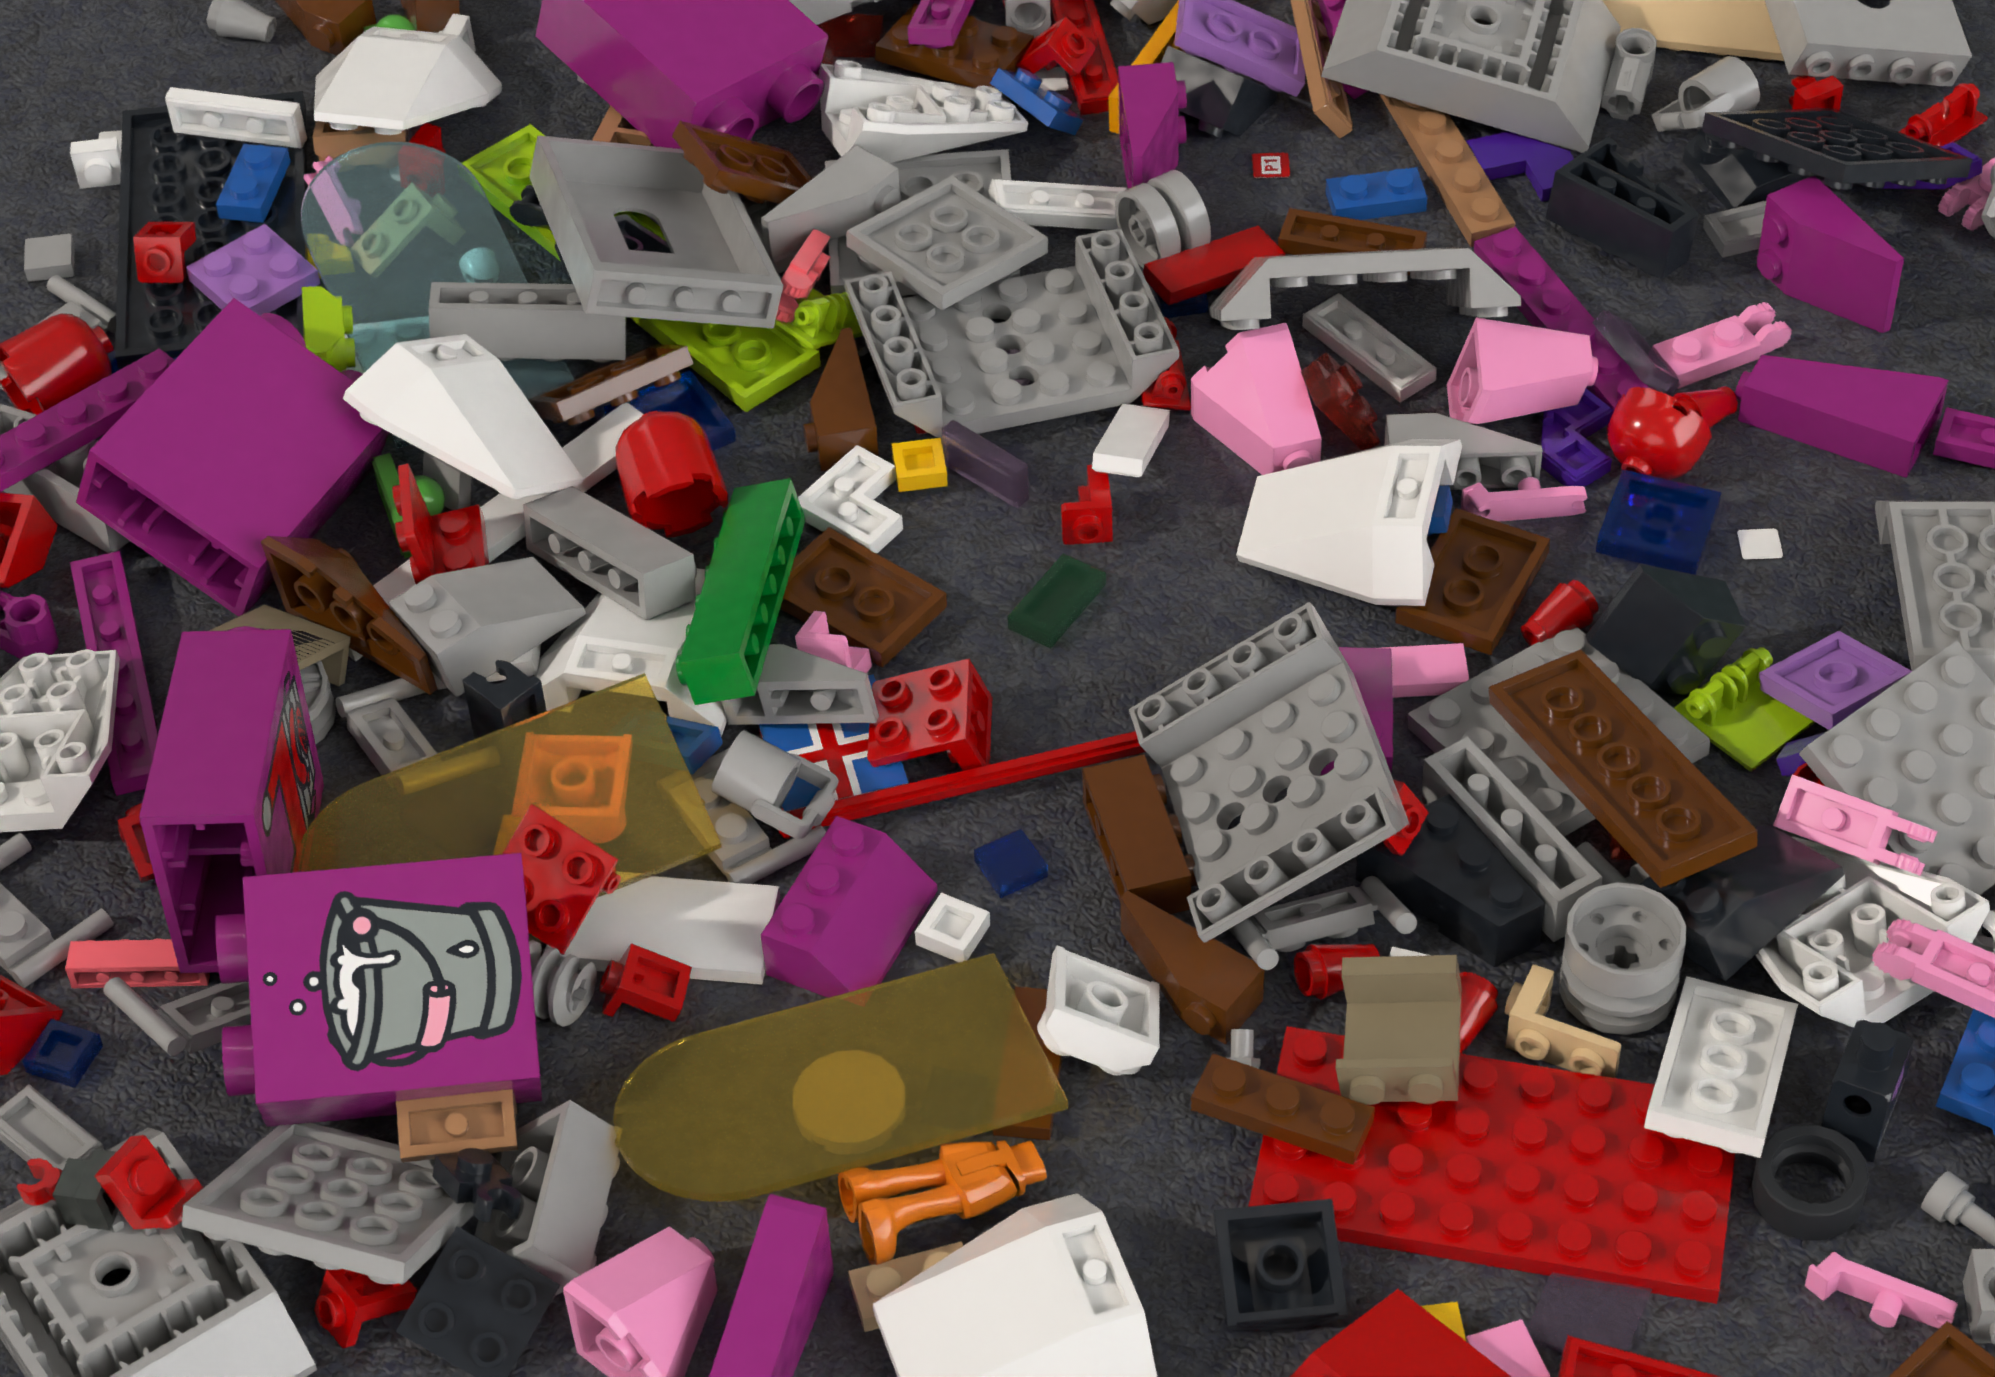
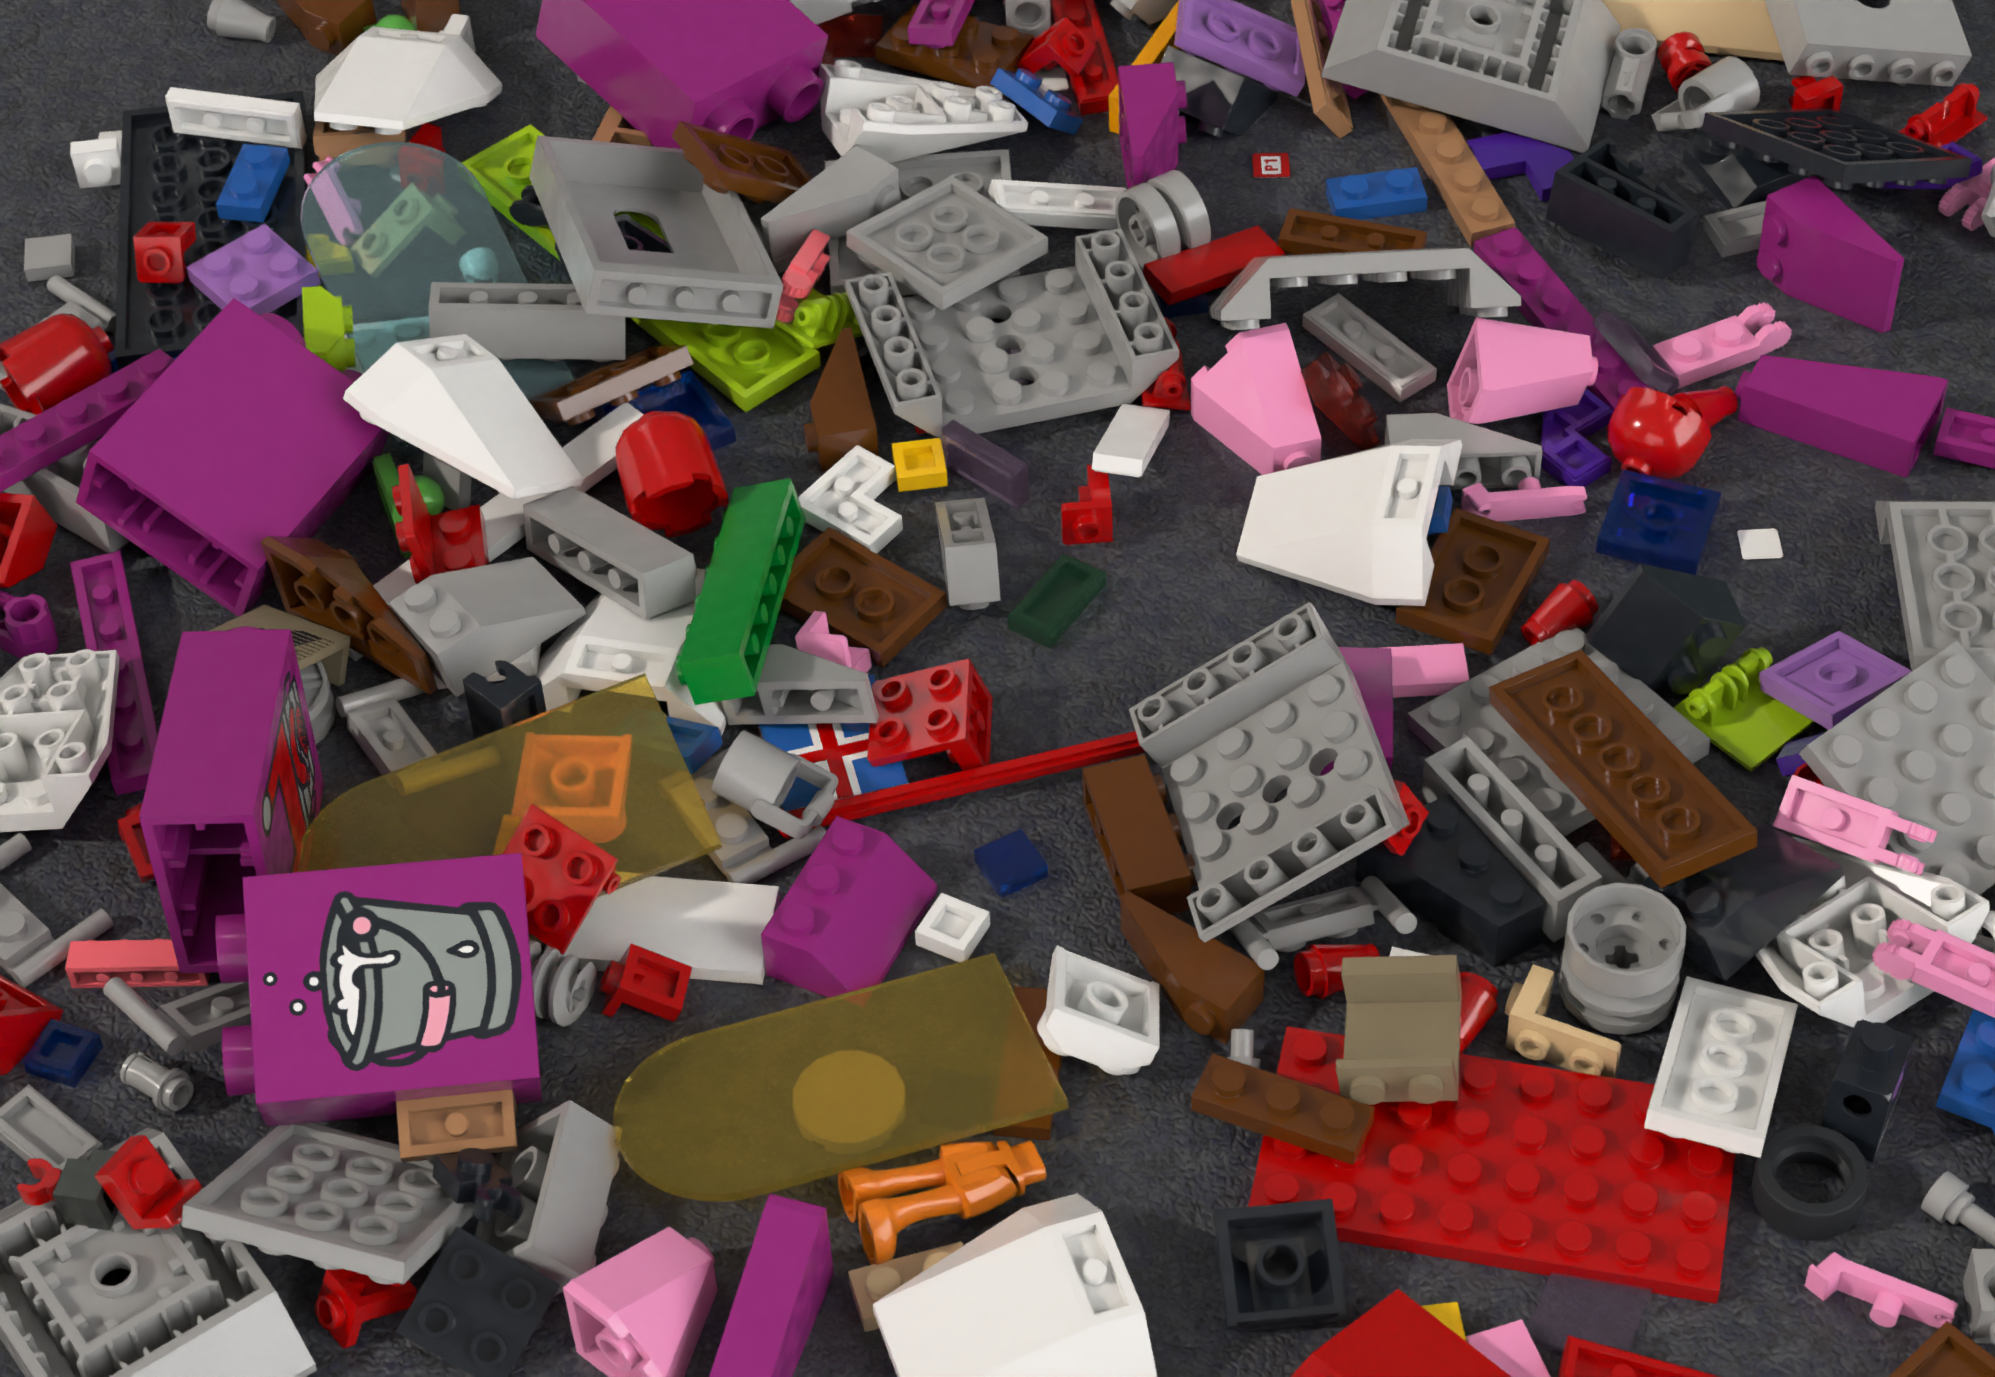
(167, 1087): none -> light grey pin
(968, 553): none -> light grey slope
(1682, 57): none -> red wheel

